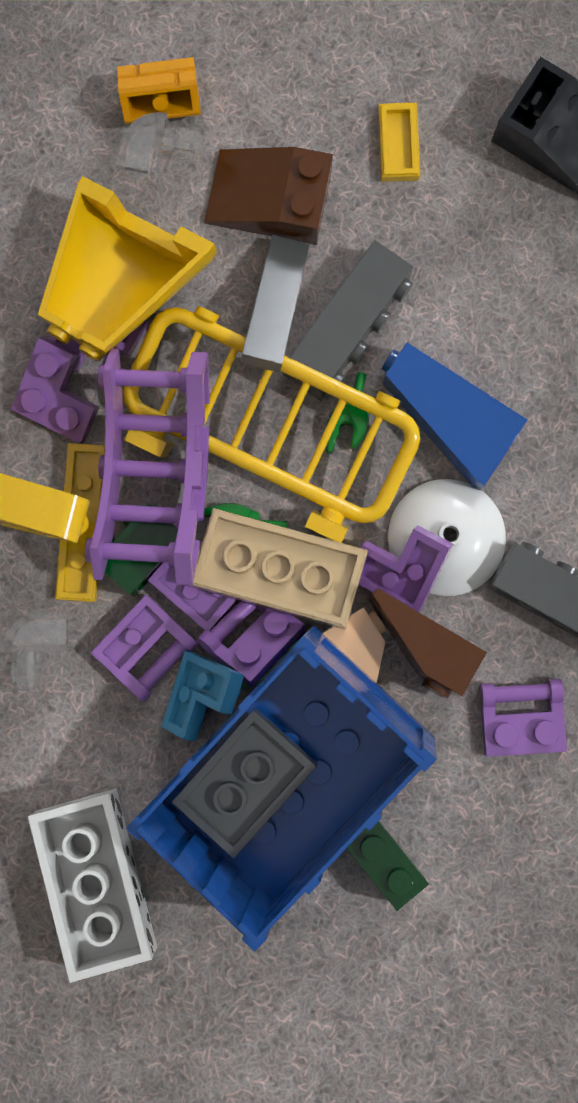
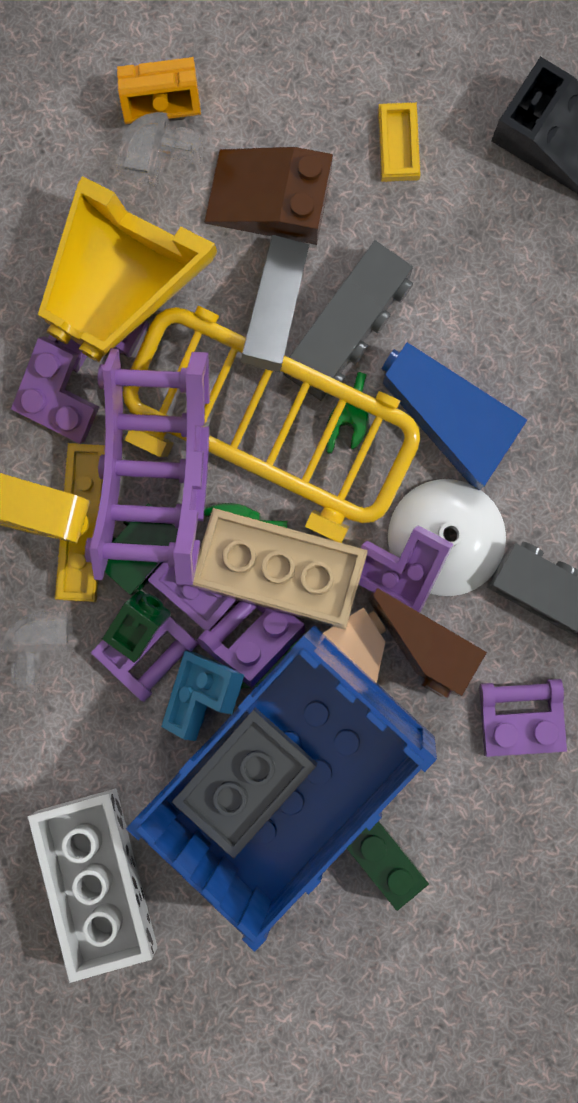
(136, 625): none -> dark green bracket

